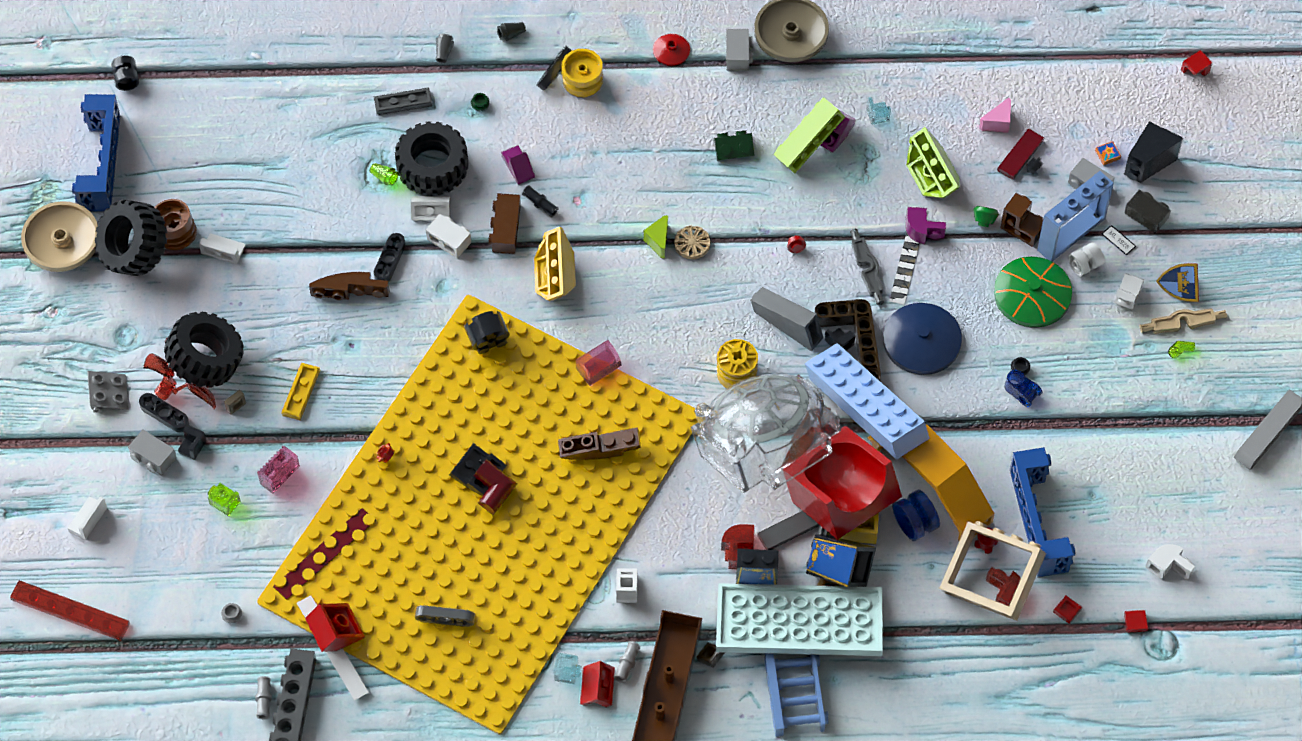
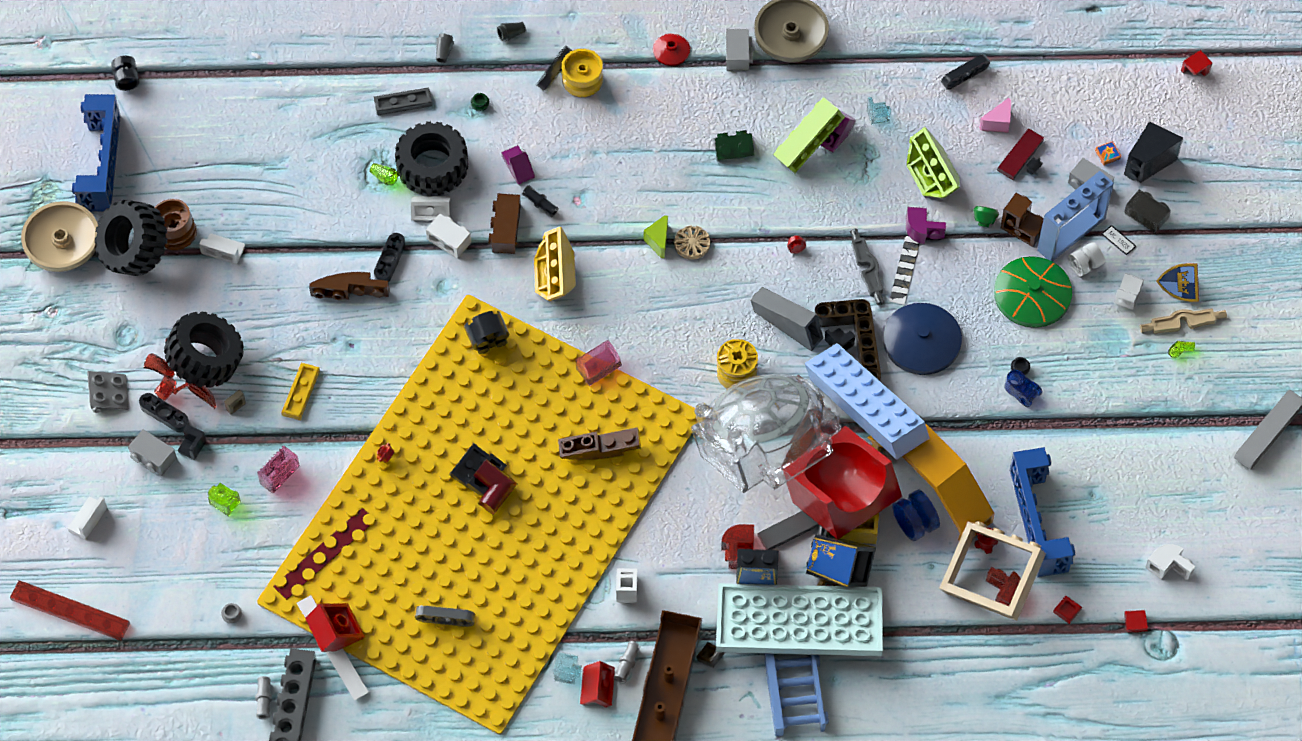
(965, 71): none -> black beam

